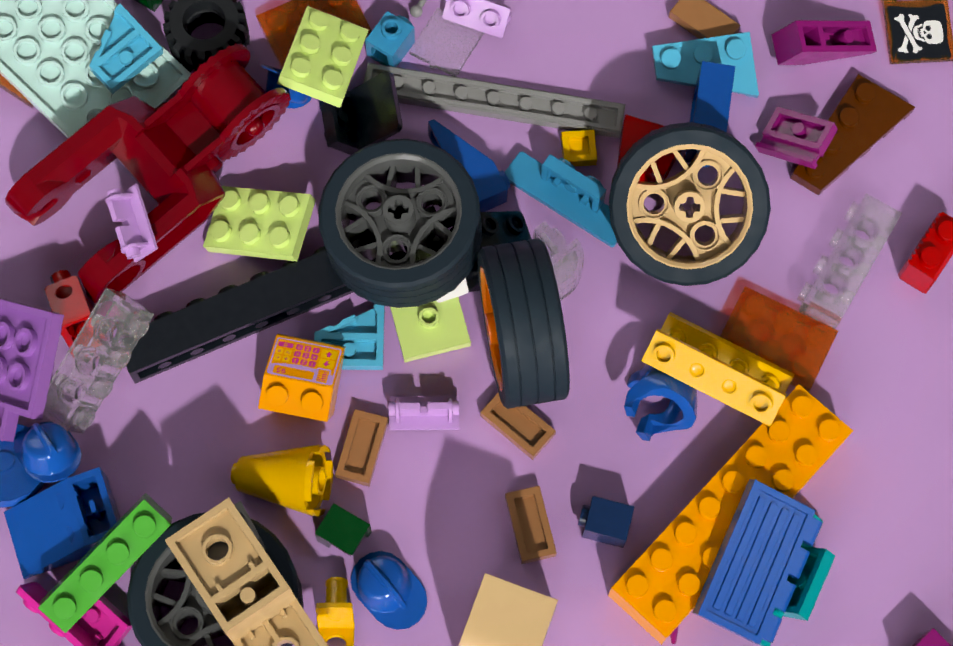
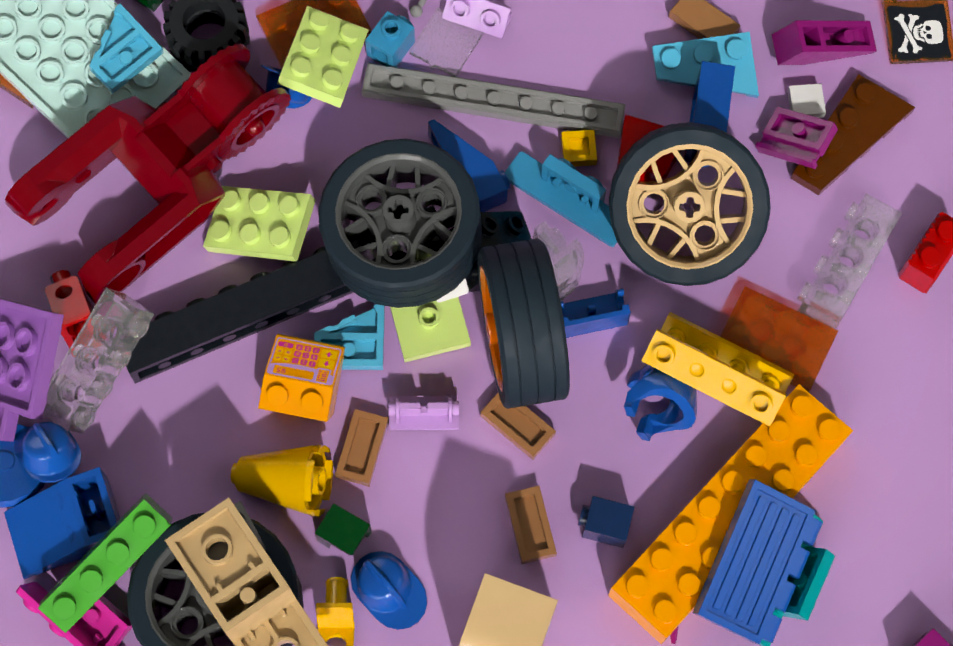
(136, 233): lavender hinge -> none
(365, 117): black bracket -> none
(595, 314): none -> blue hinge
(807, 99): none -> white tile

